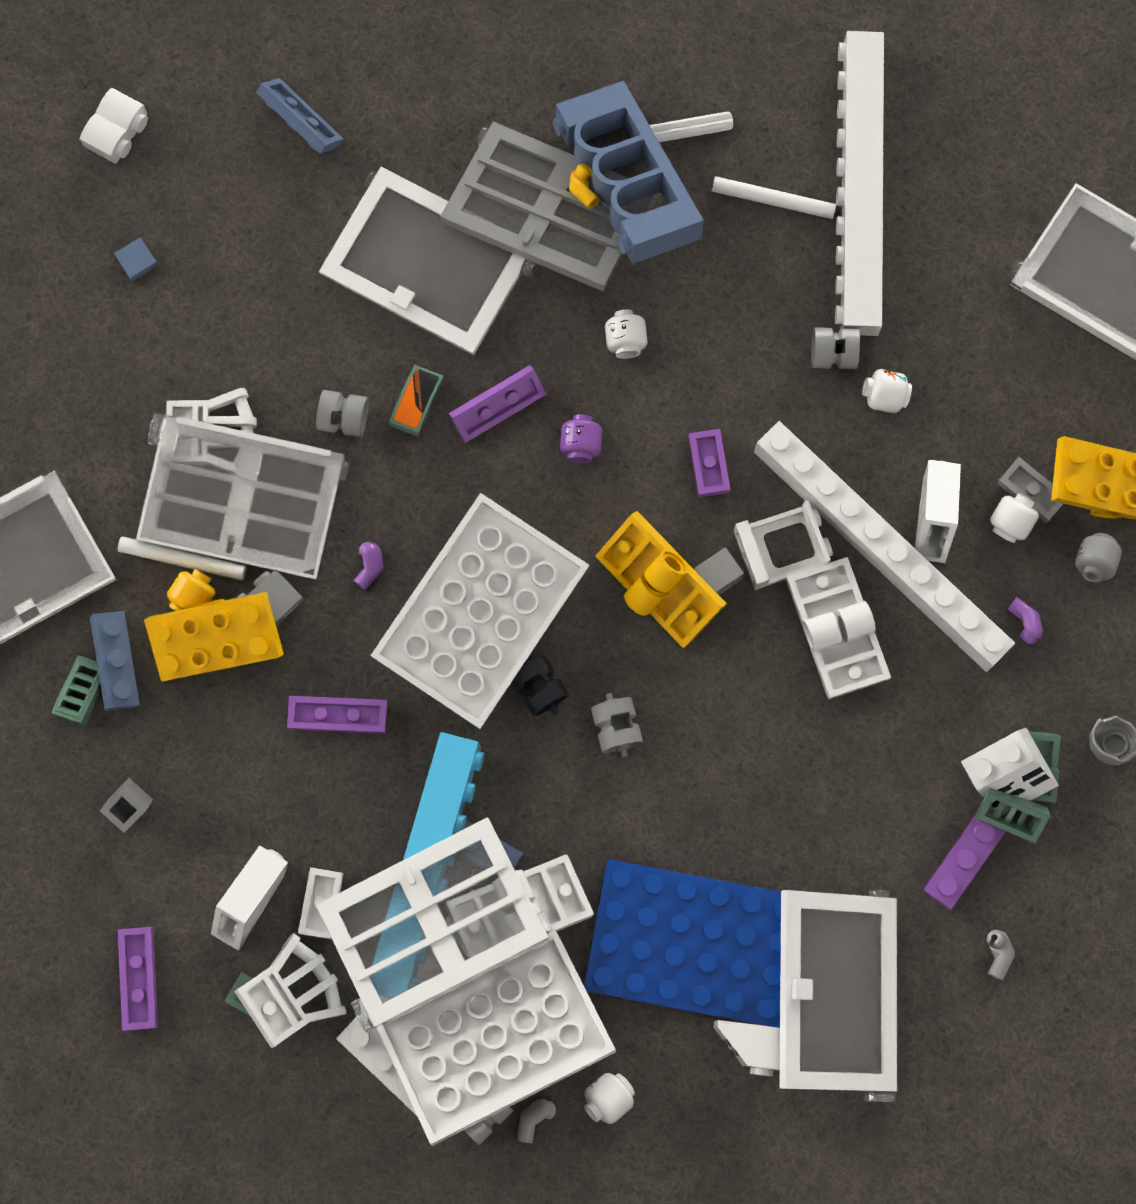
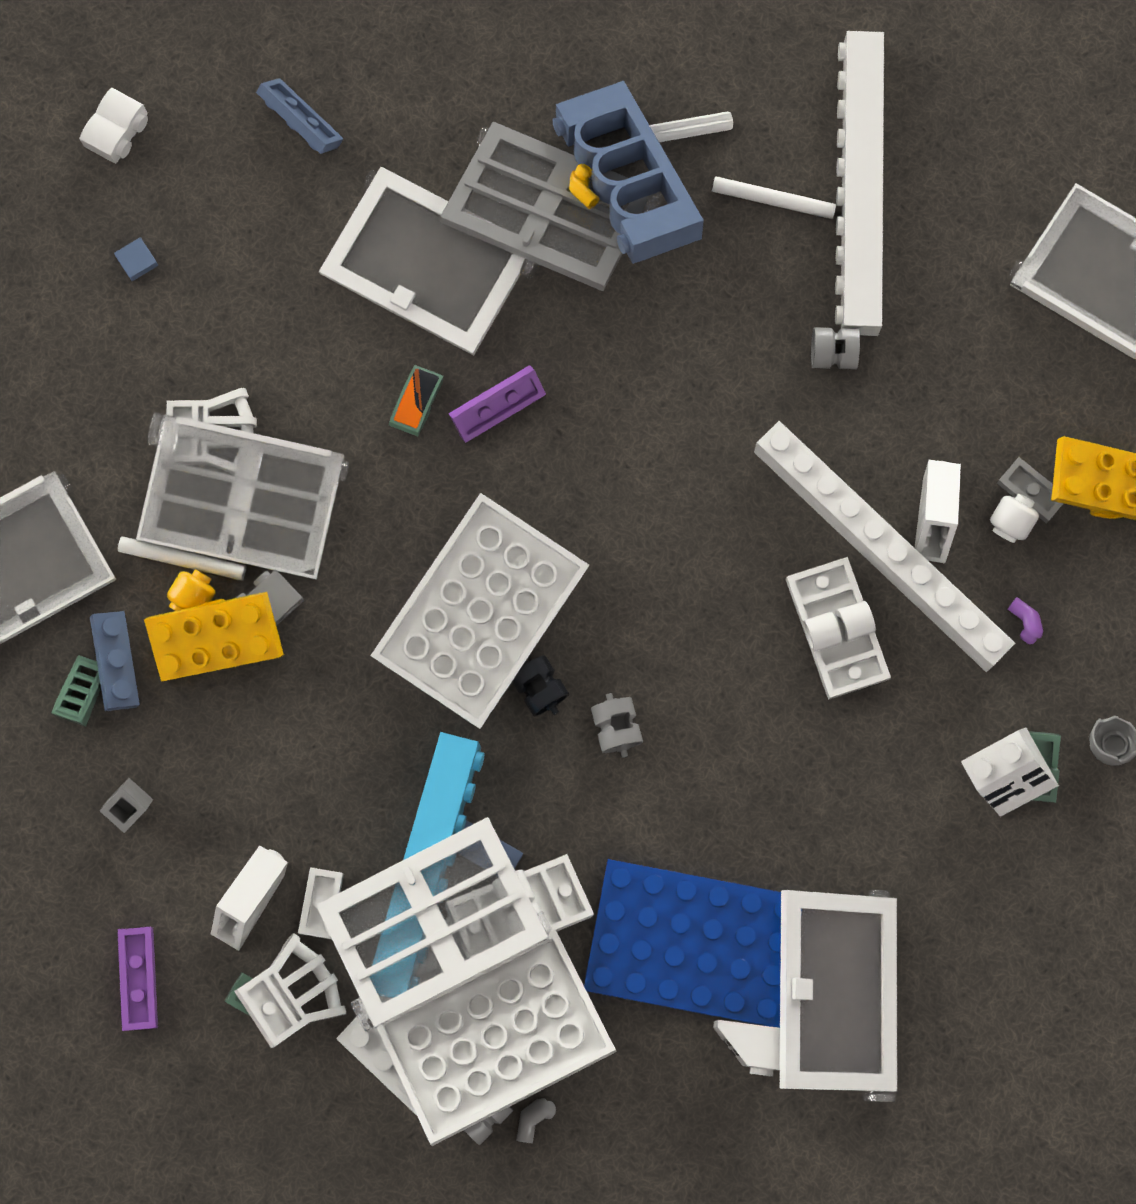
(337, 714): medium lavender plate -> none
(353, 415): light grey wheel -> none
(372, 563): medium lavender arm -> none
(581, 439): medium lavender head -> none
(609, 1098): white head -> none
(626, 334): white head -> none
(659, 580): yellow plate -> none
(709, 463): medium lavender plate -> none
(720, 571): light grey brick -> none
(755, 553): white window -> none
(887, 391): white head -> none
(963, 862): medium lavender plate -> none
(1003, 953): light grey arm -> none
(1028, 832): sand green slope -> none
(1098, 557): light grey head -> none

